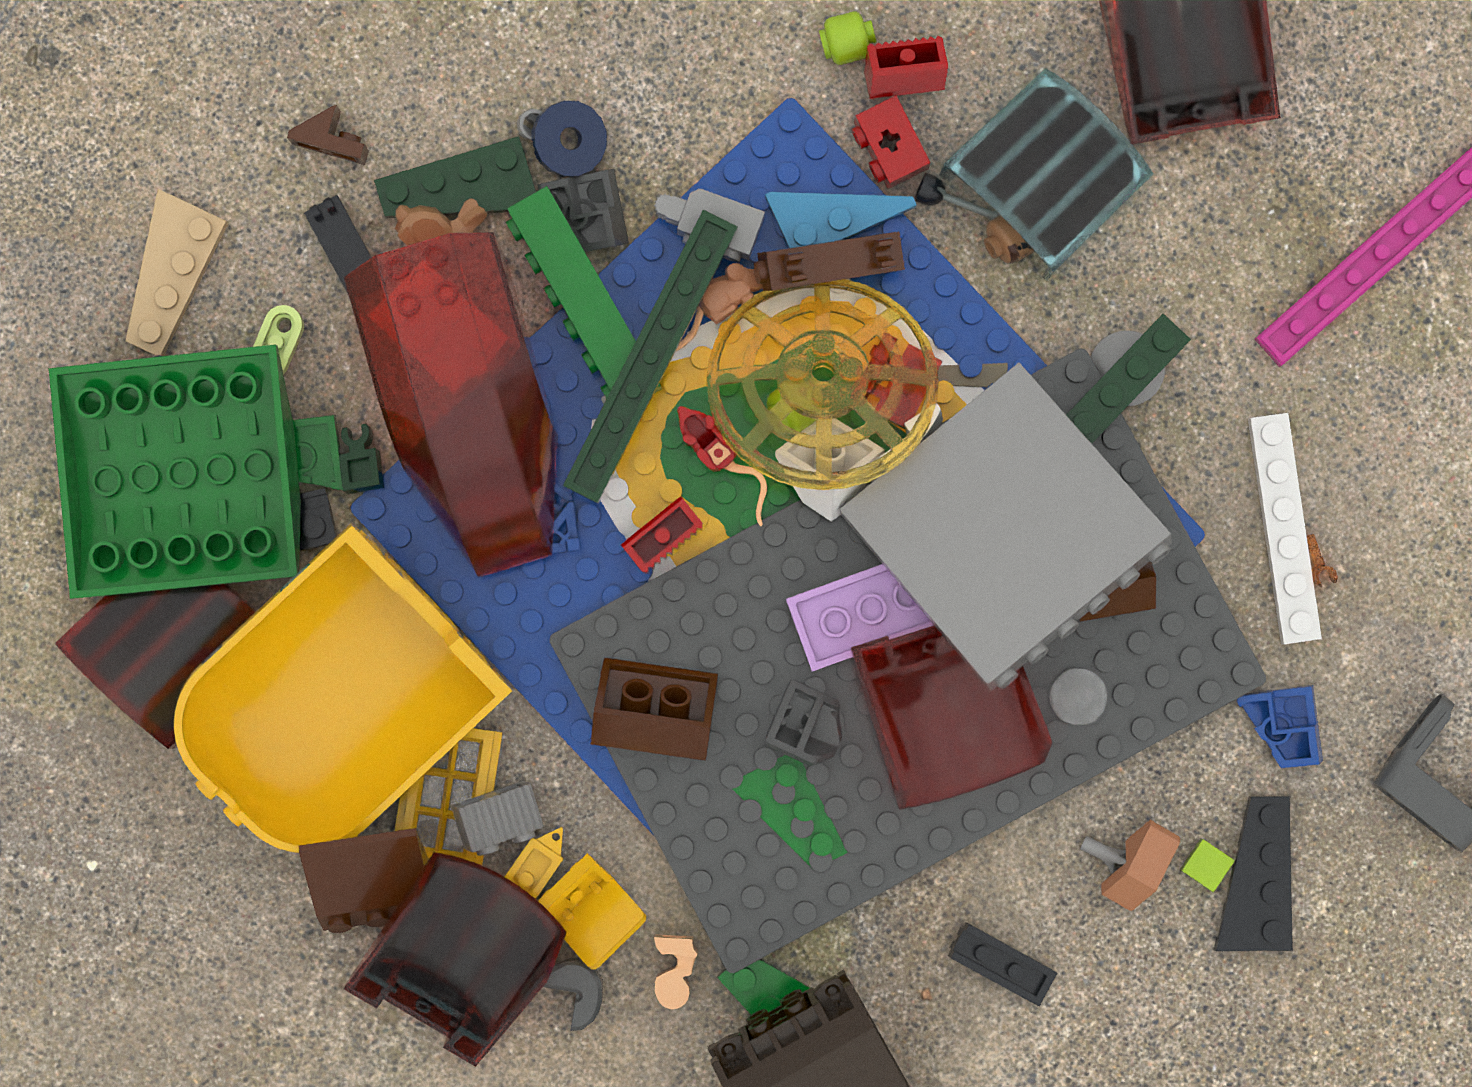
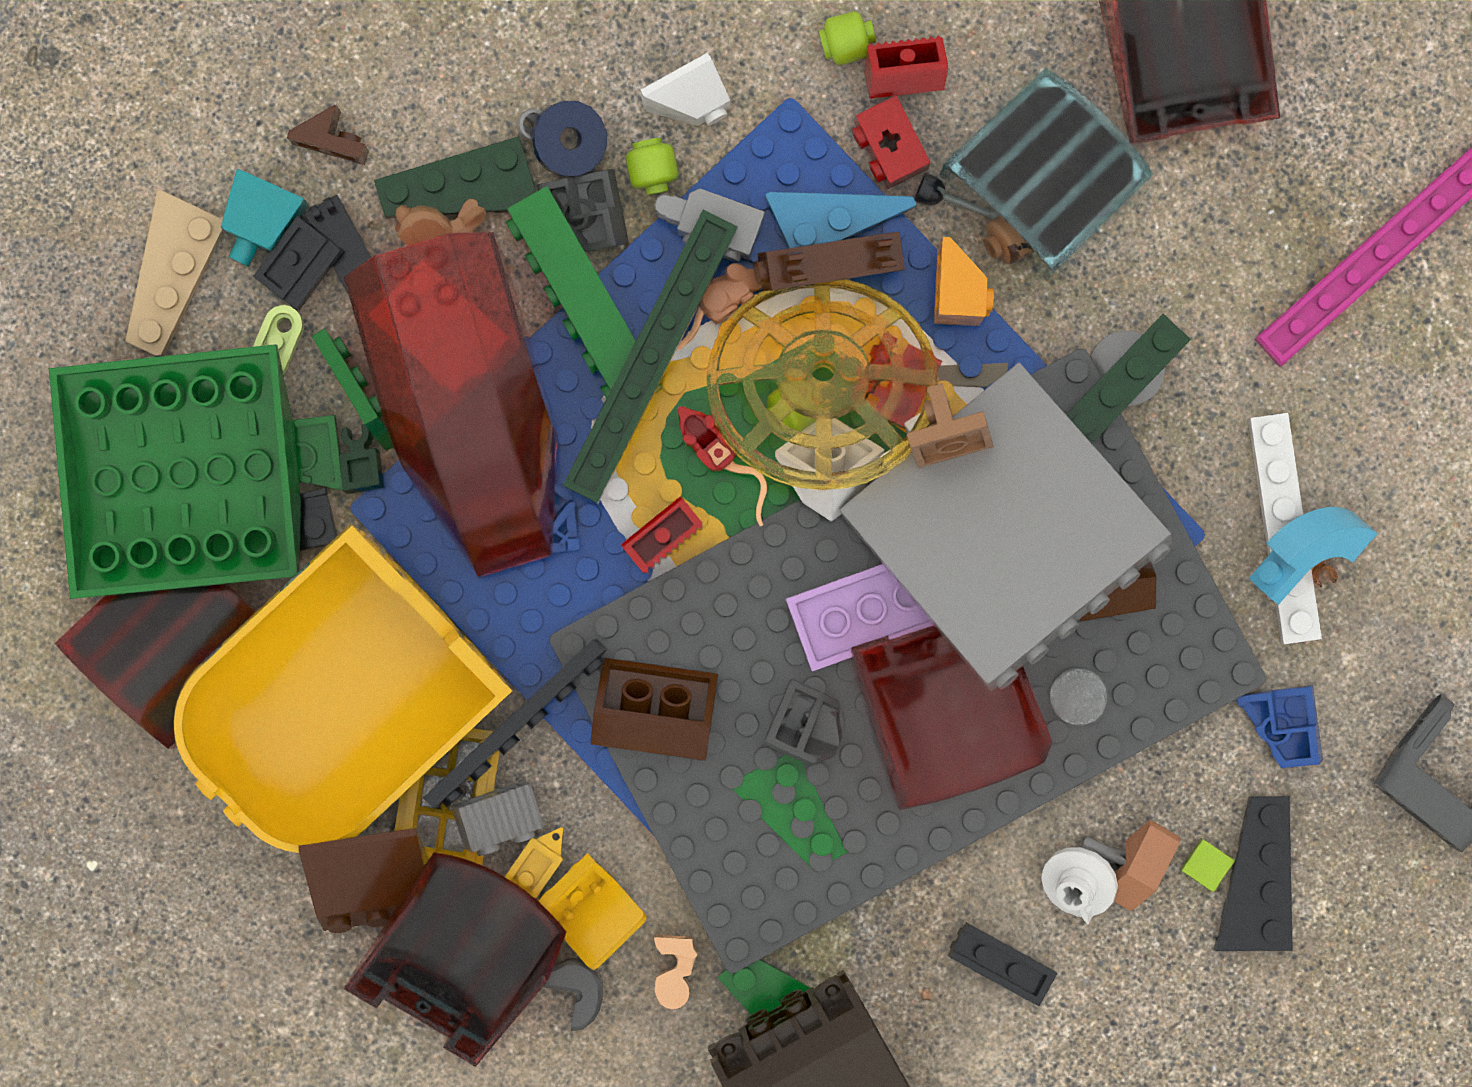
(258, 215): none -> teal torso
(298, 263): none -> black plate
(354, 385): none -> green wing
(529, 714): none -> black plate
(651, 165): none -> lime head
(689, 94): none -> white slope
(947, 436): none -> medium nougat bracket
(960, 288): none -> light orange slope
(1079, 882): none -> white piece
(1307, 542): none -> medium azure arch

